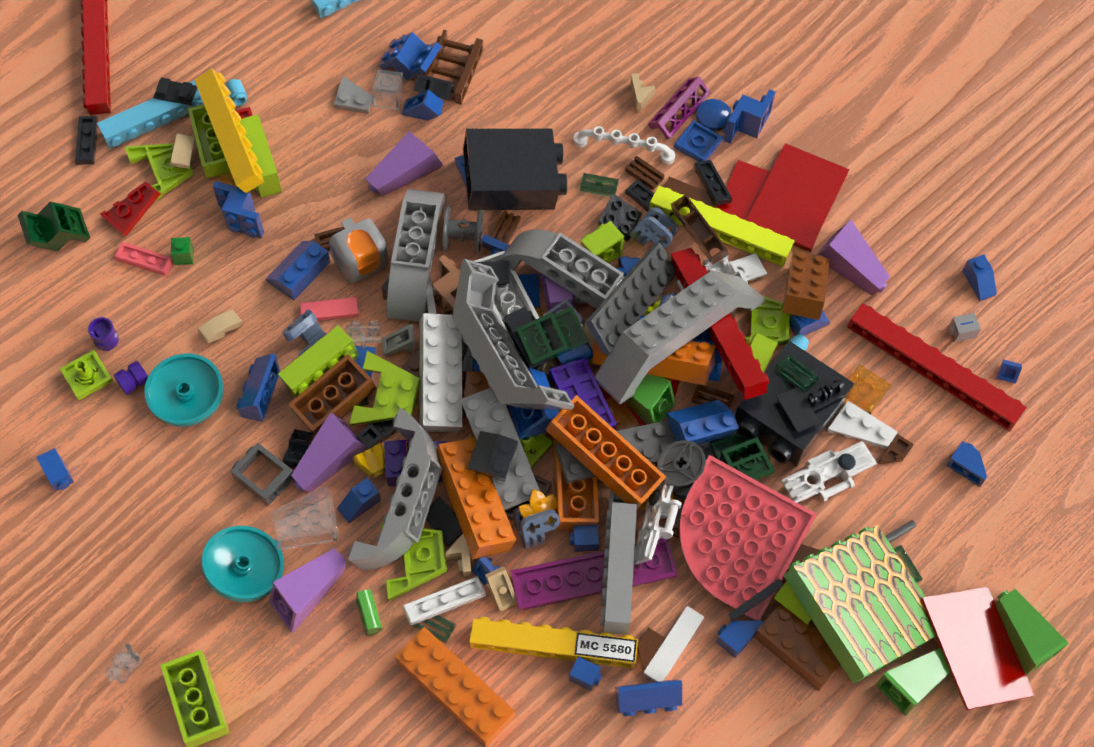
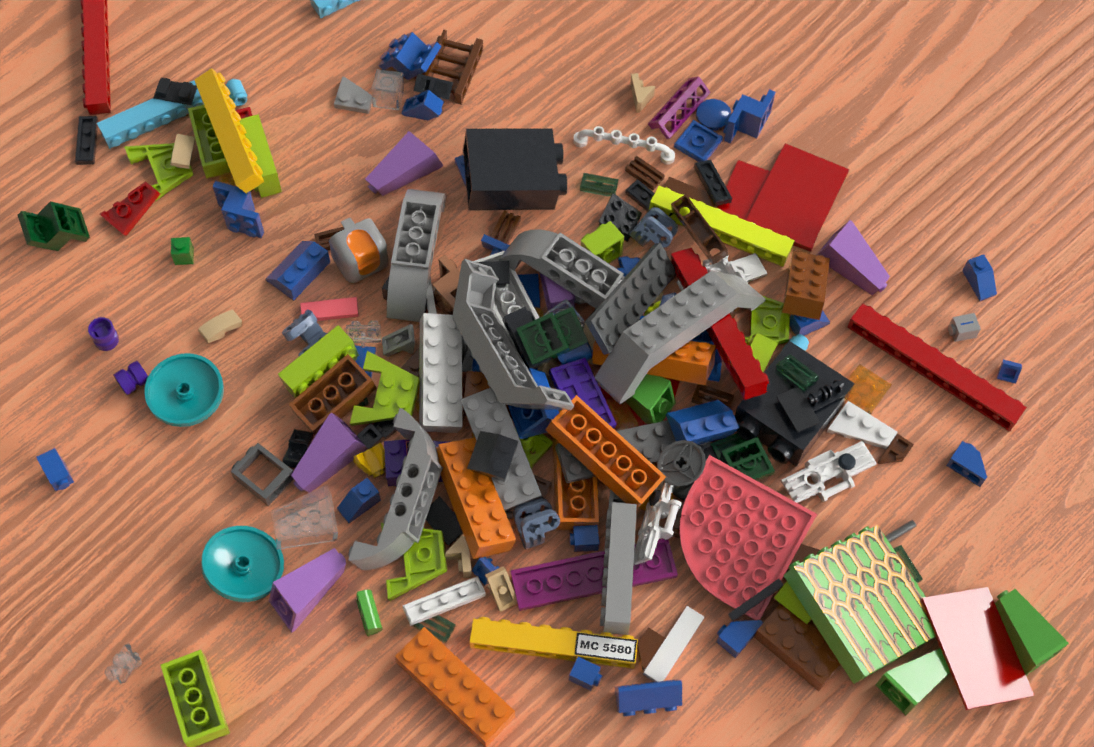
(83, 369): lime plate -> none
(143, 258): coral tile -> none
(259, 388): blue slope -> none
(453, 230): dark grey piece -> none
(538, 503): light orange plate -> none

